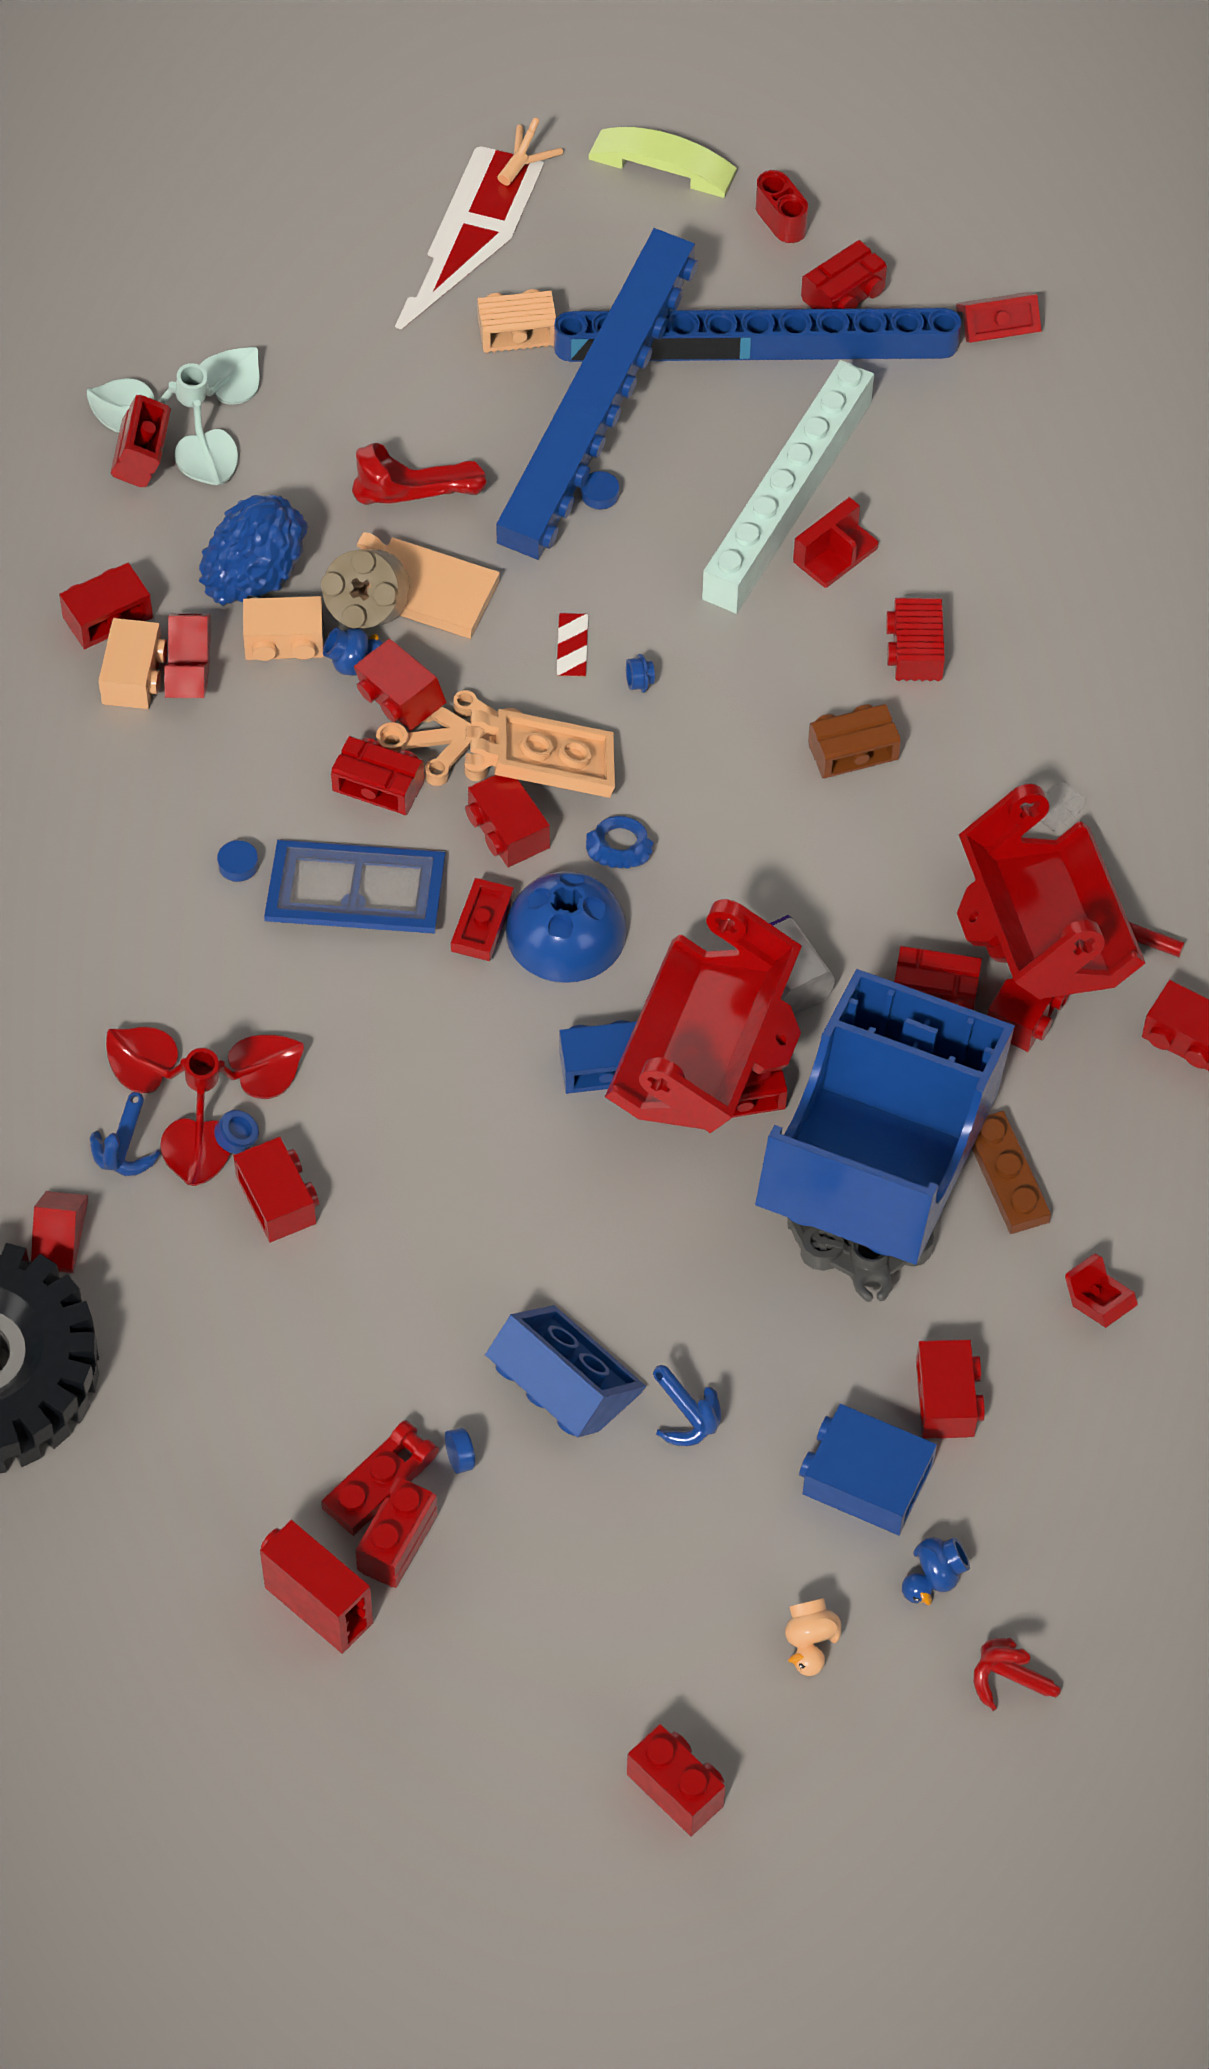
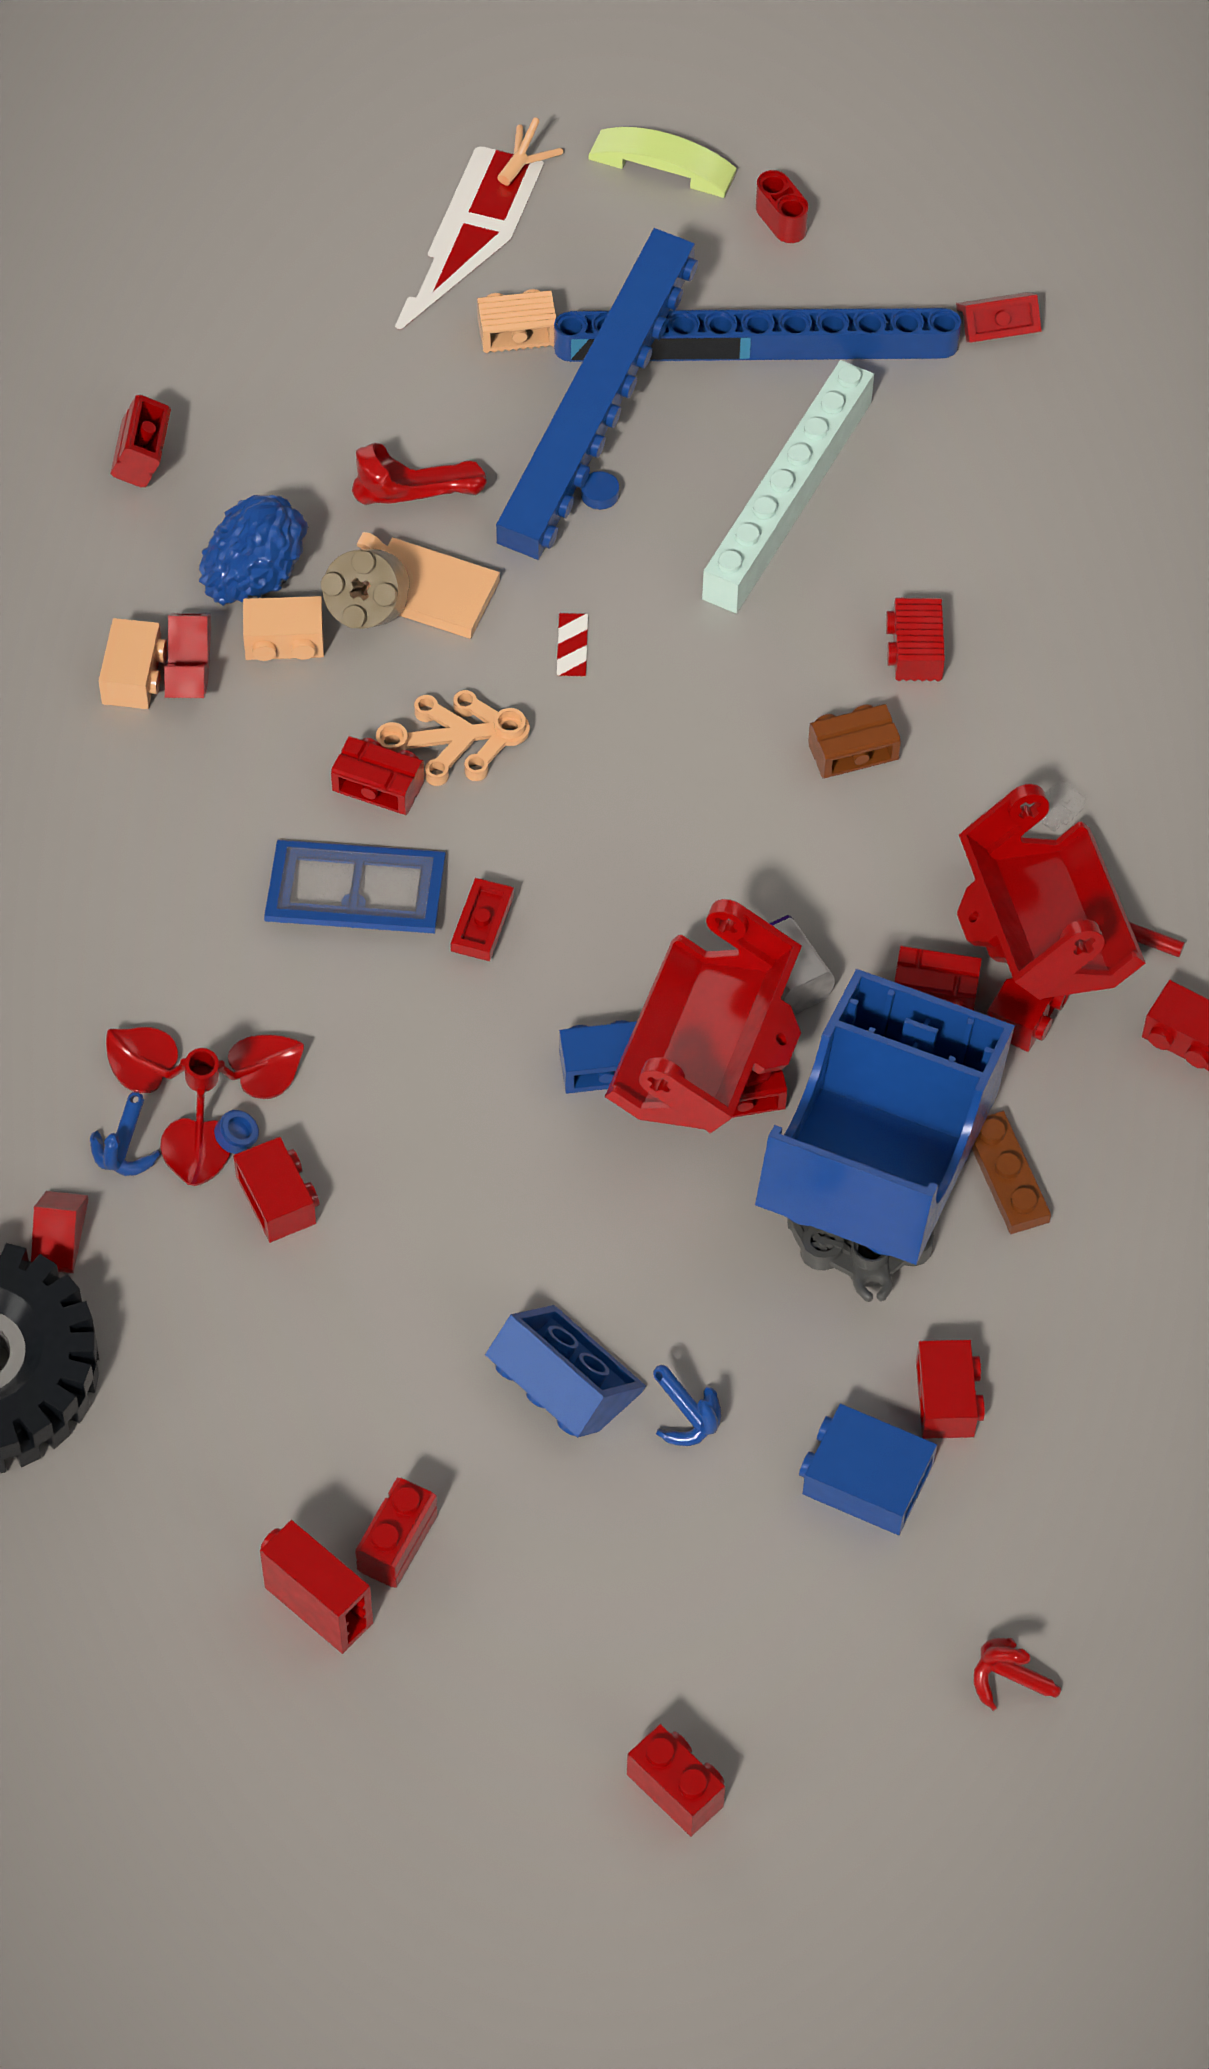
(93, 604): red brick -> none
(202, 457): light aqua plant -> none
(237, 861): blue tile -> none
(349, 648): blue animal -> none
(364, 1490): red plate -> none
(399, 685): red brick -> none
(460, 1450): blue tile -> none
(508, 819): red brick -> none
(542, 751): light nougat tile -> none
(566, 927): blue piece -> none
(601, 852): blue piece -> none
(639, 673): blue plate -> none
(811, 1625): light nougat animal -> none
(833, 544): red panel -> none
(845, 279): red brick -> none
(942, 1569): blue animal -> none
(1098, 1293): red bracket -> none

